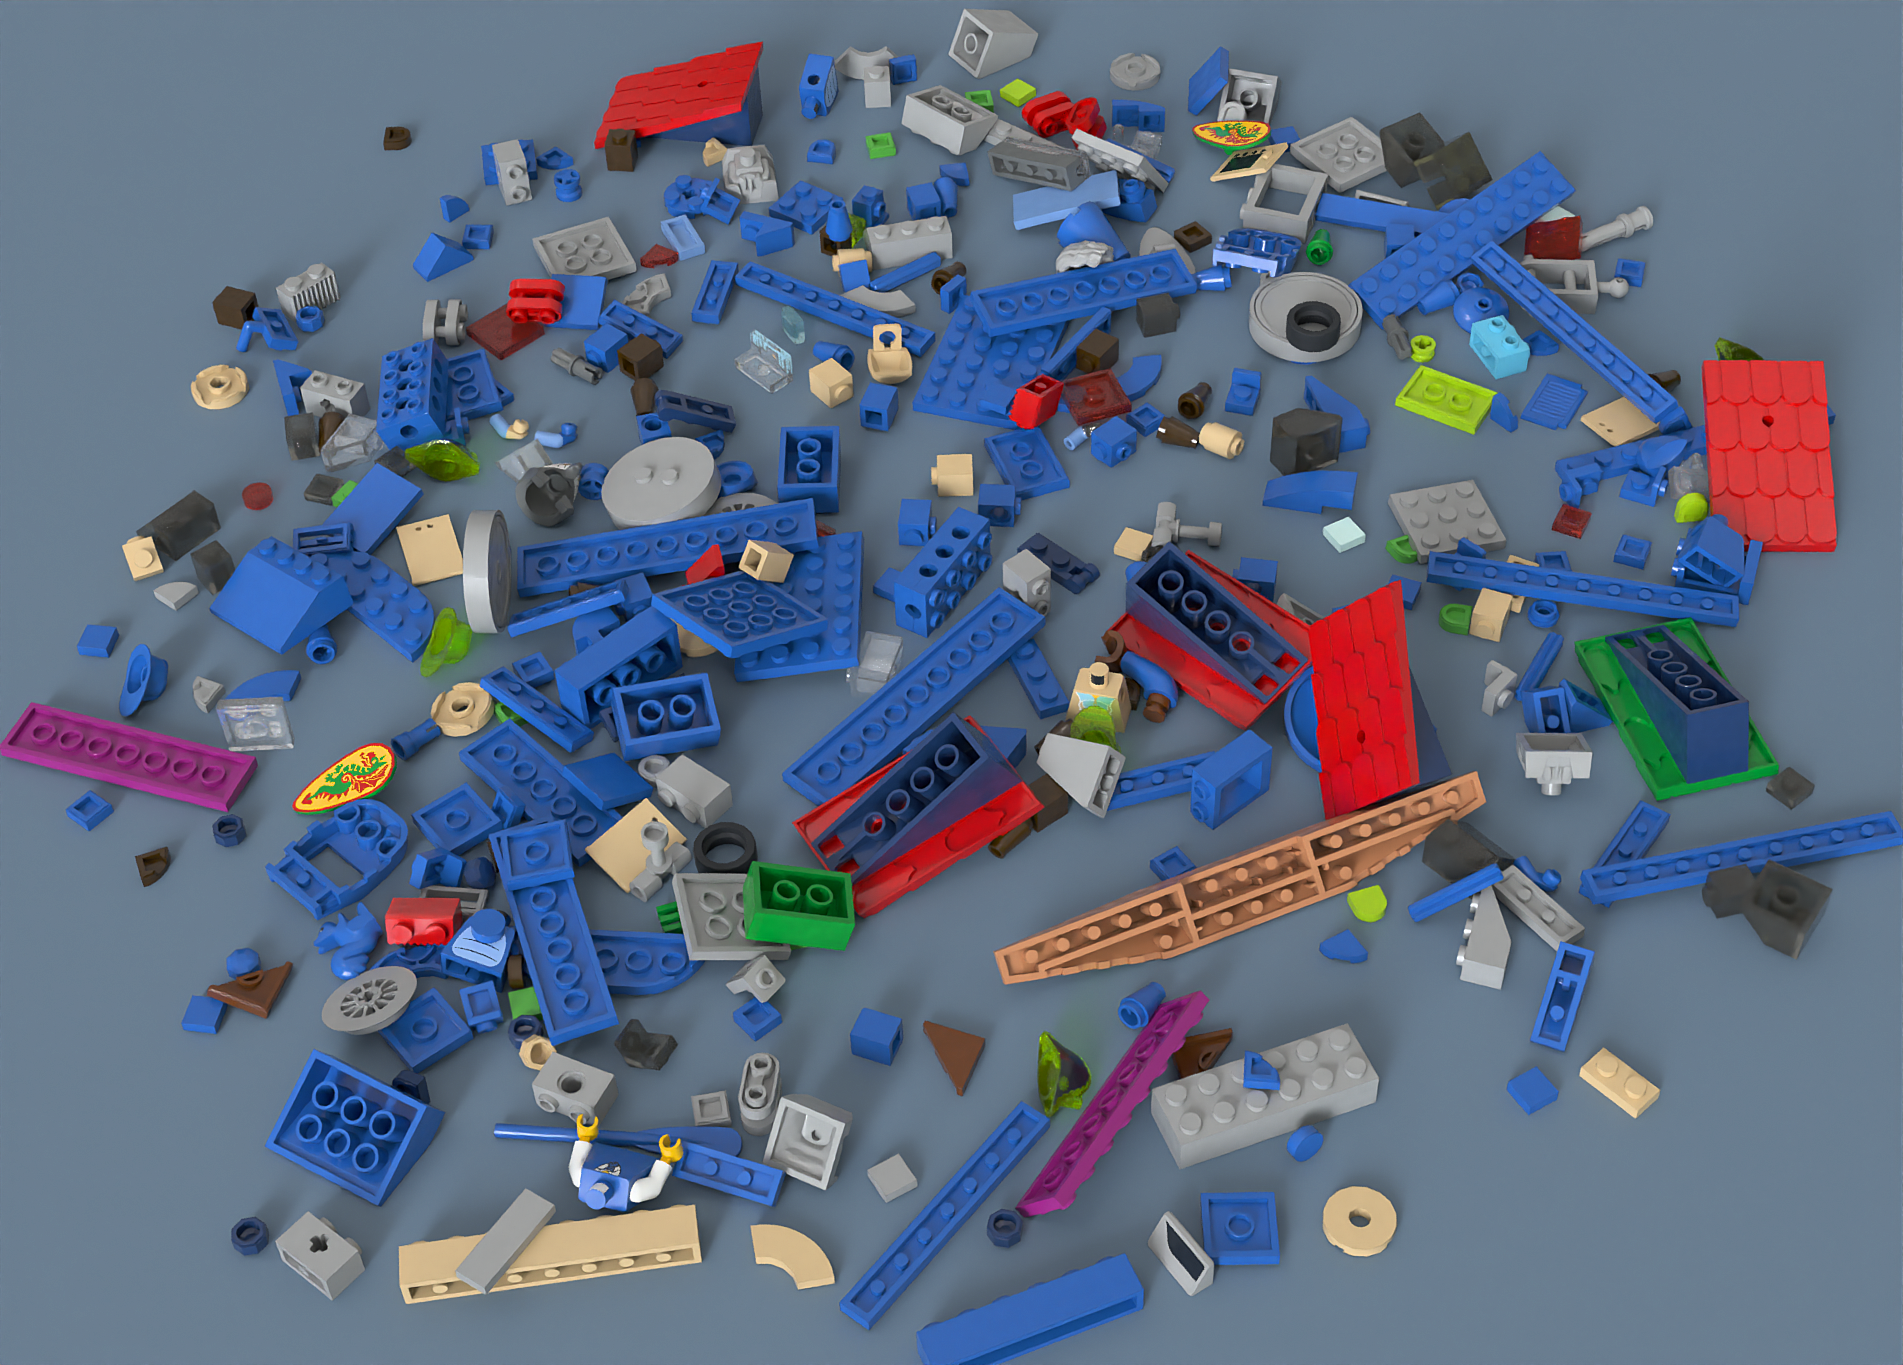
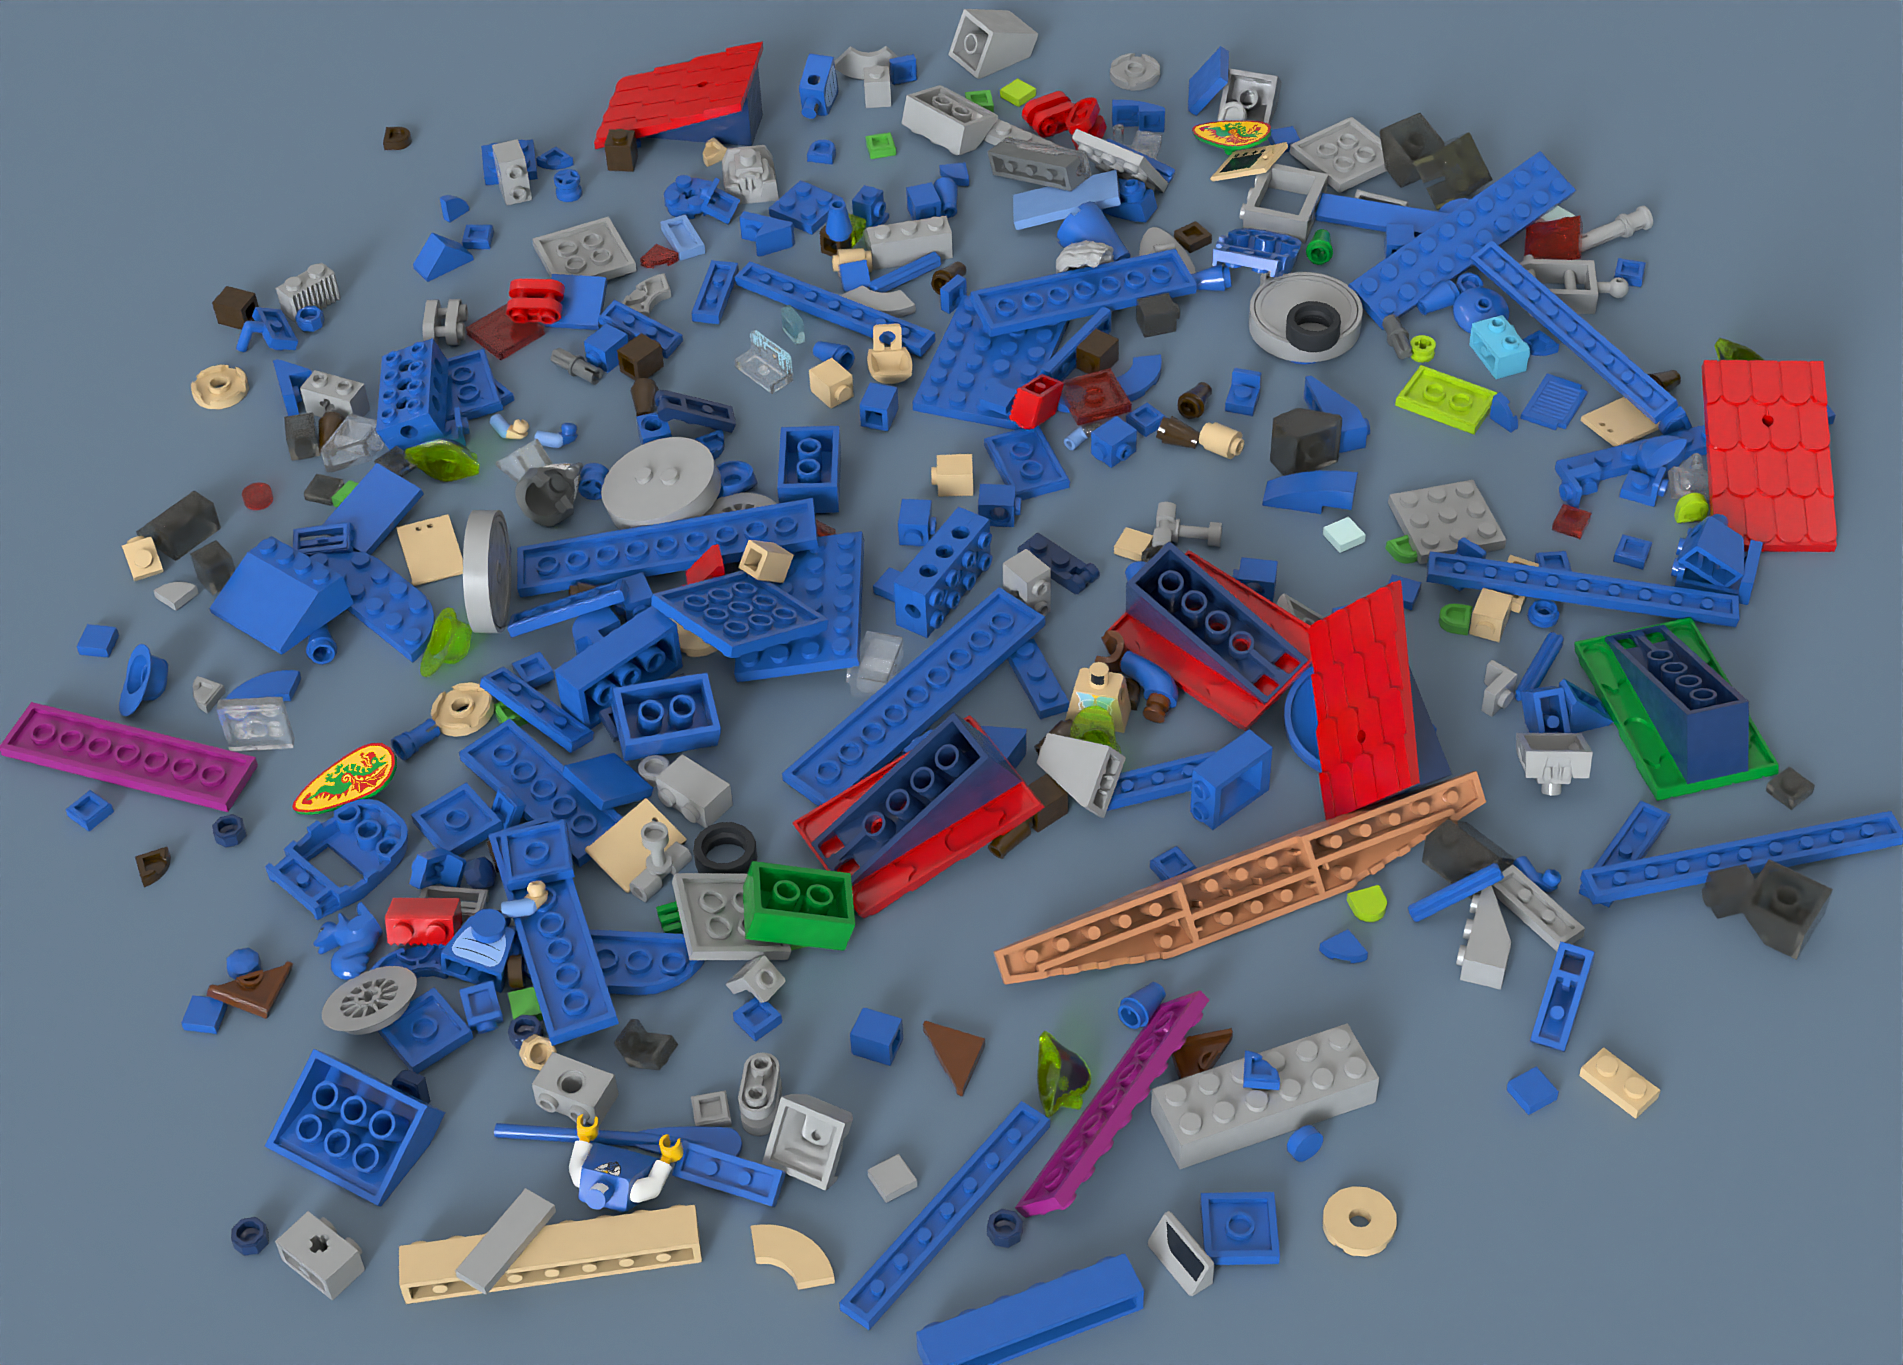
(529, 904): none -> arm

